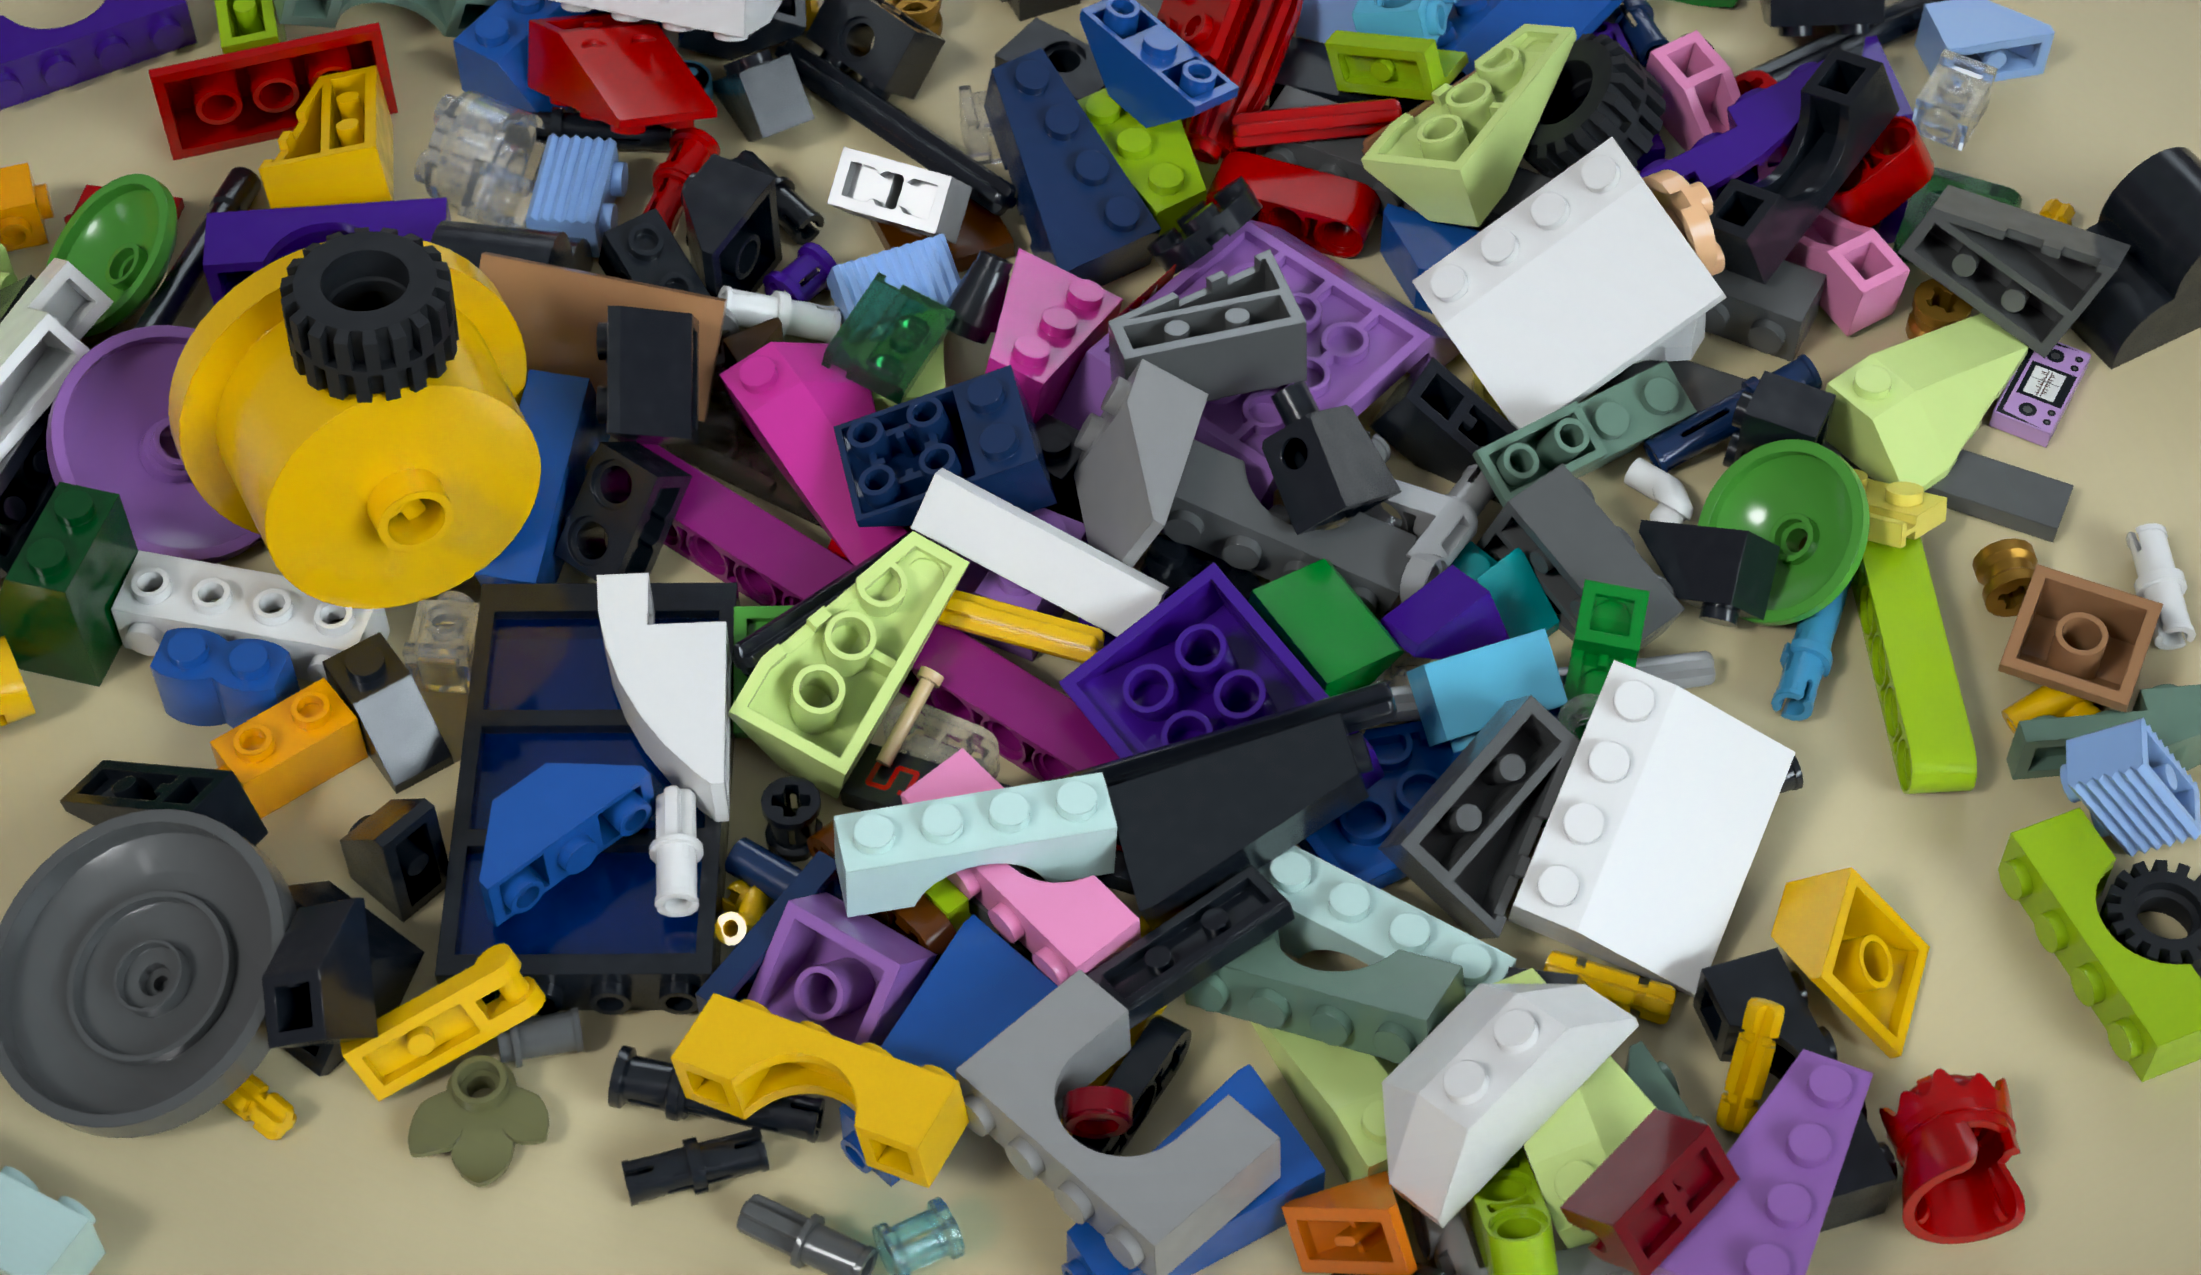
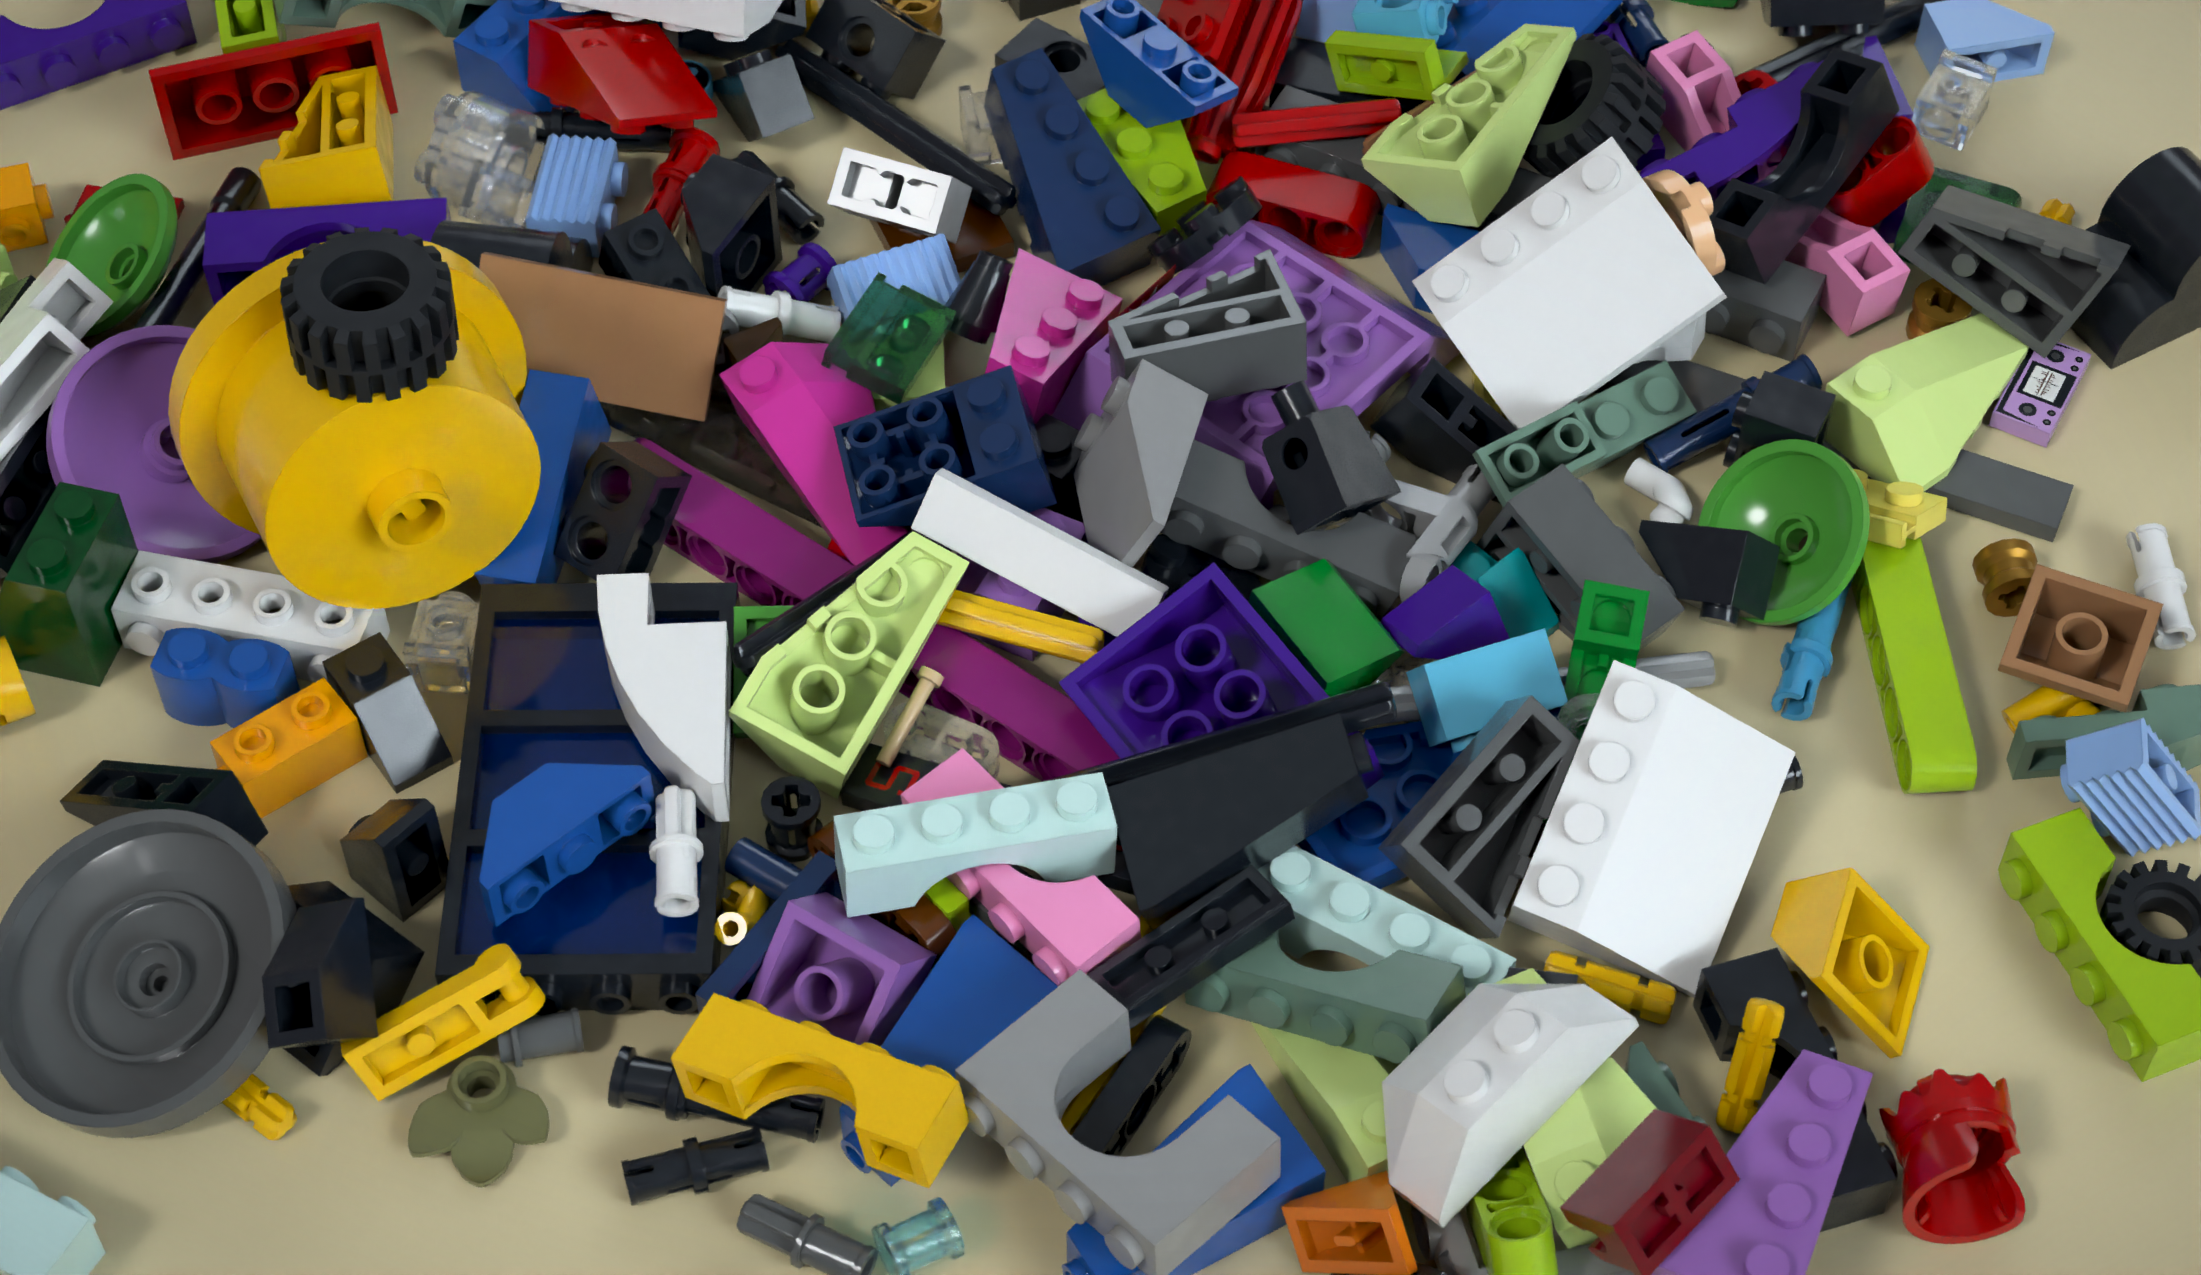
(649, 376): black slope -> none
(1097, 1112): dark red tile -> none

